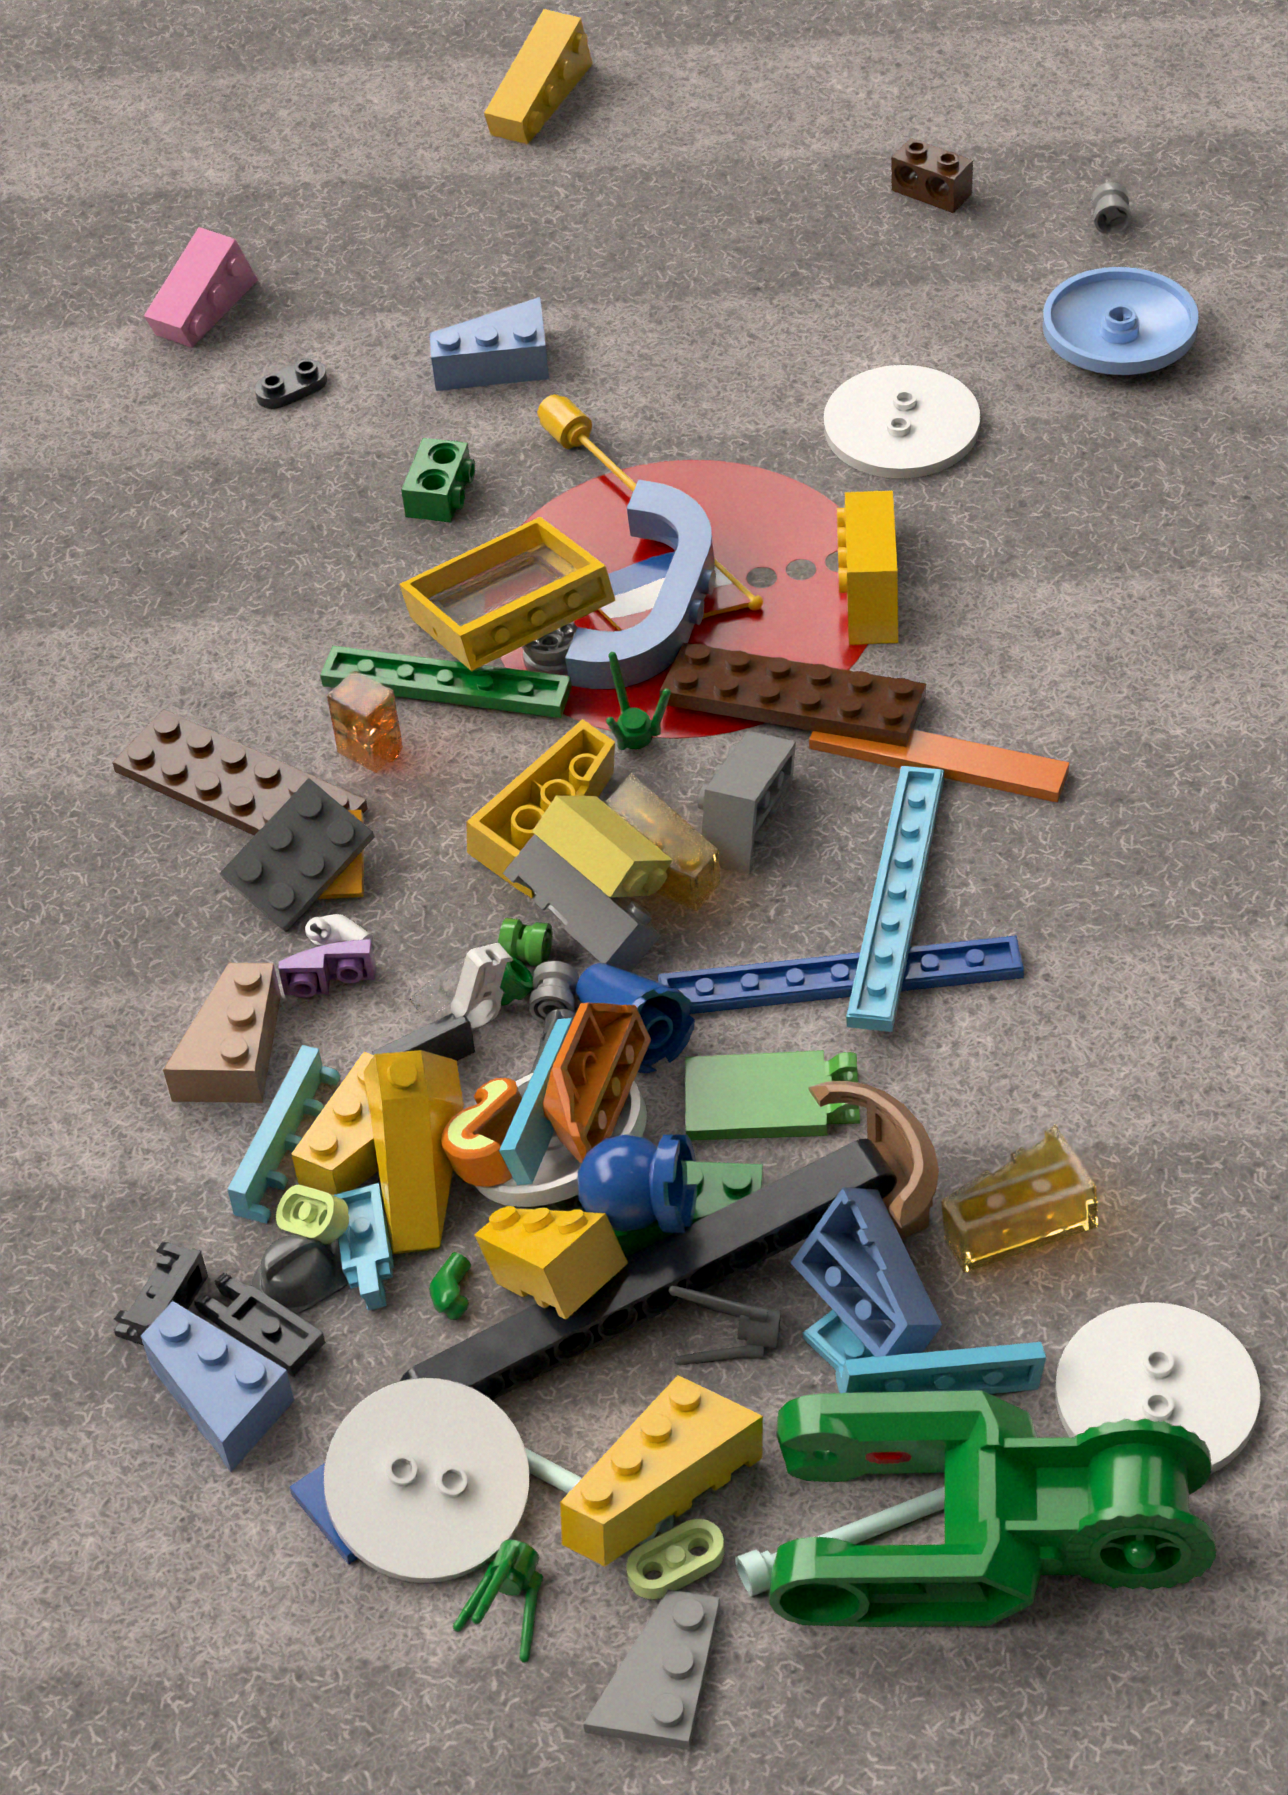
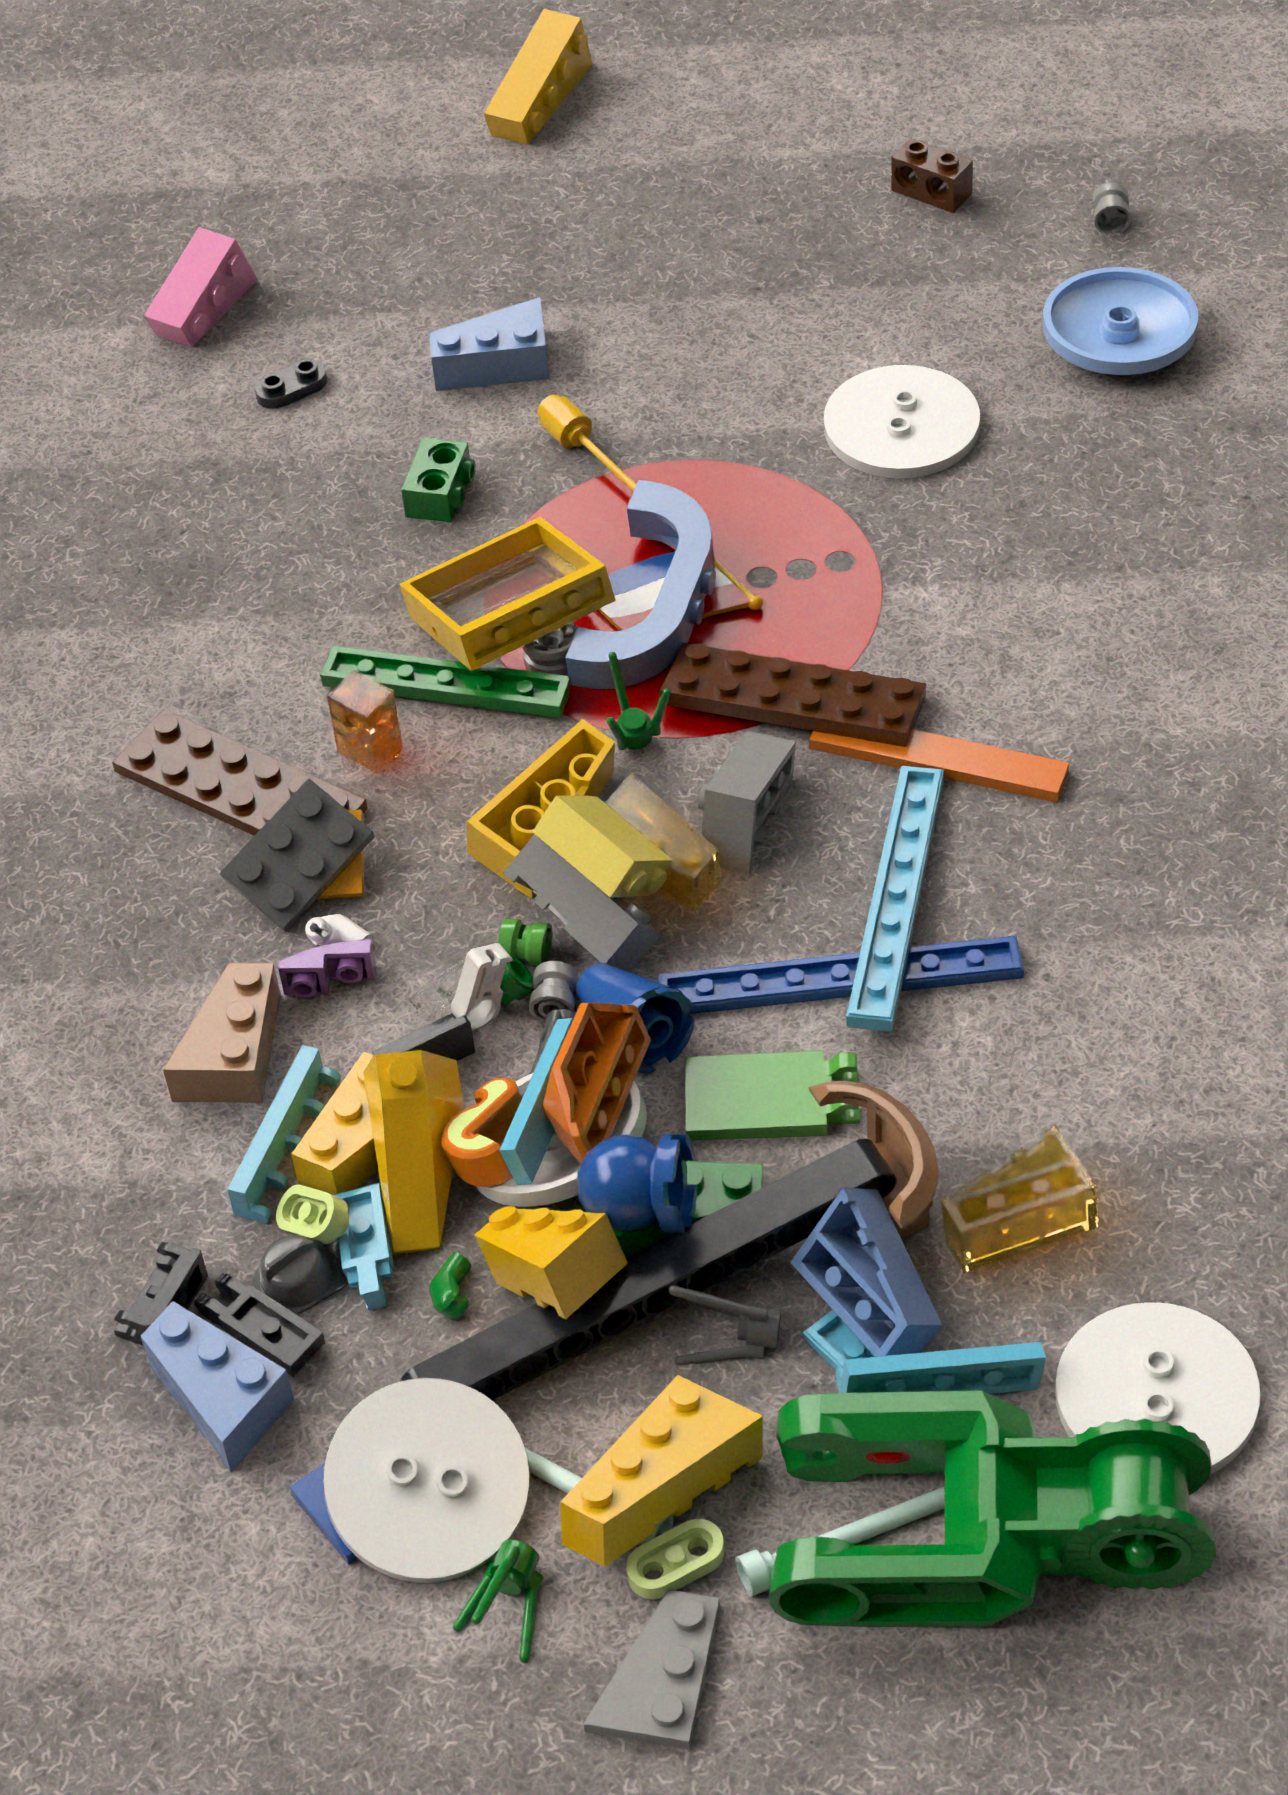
(869, 566): yellow wedge -> none

